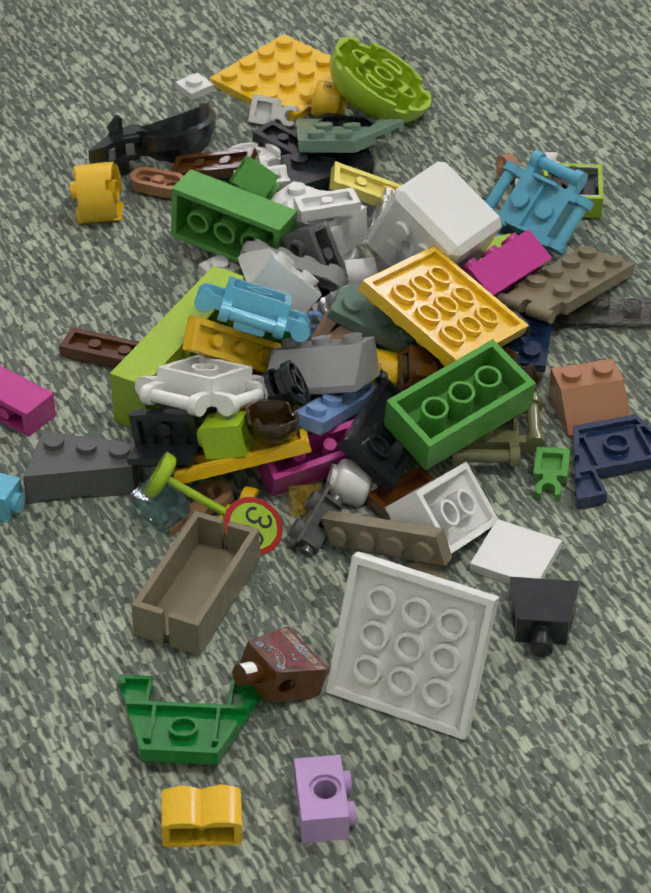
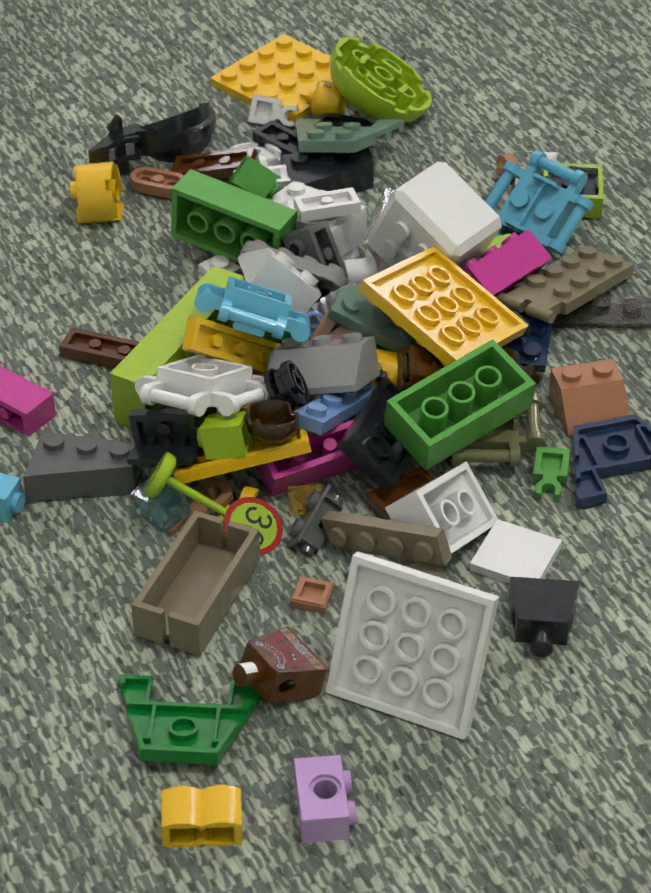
(194, 86): white plate -> none
(312, 595): none -> nougat tile
(350, 482): white head -> none
(366, 186): light yellow plate -> none

